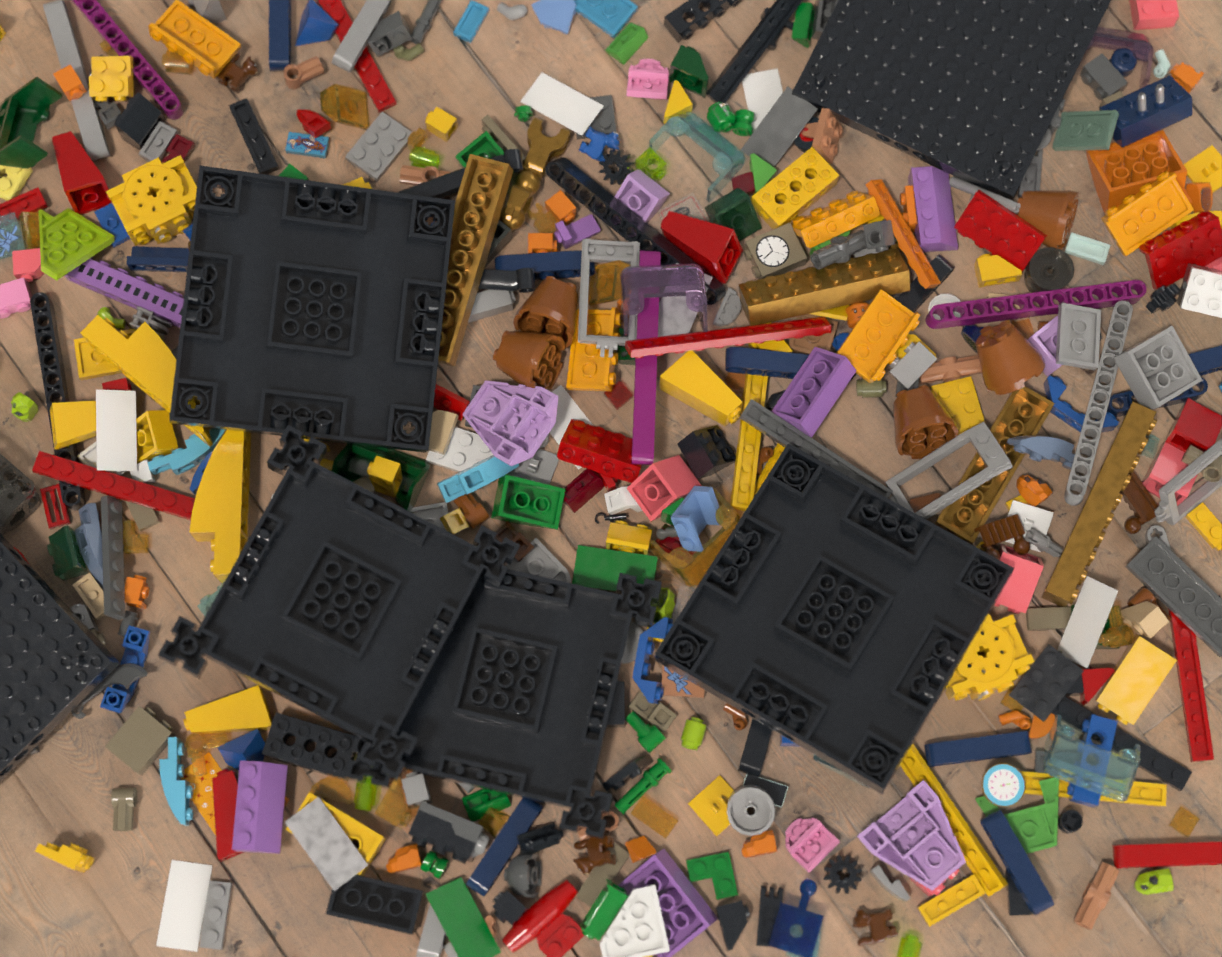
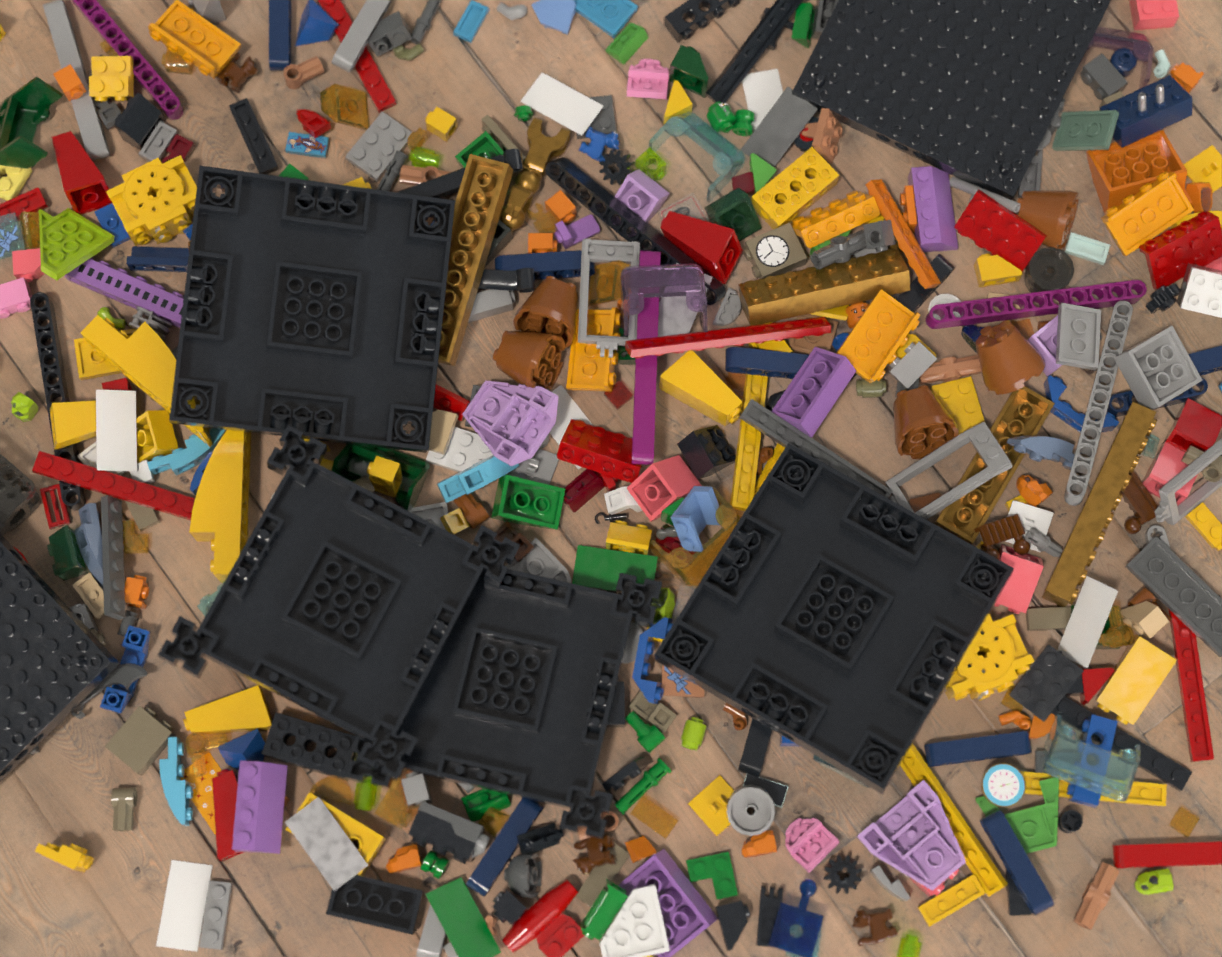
(392, 171): none -> dark grey pin

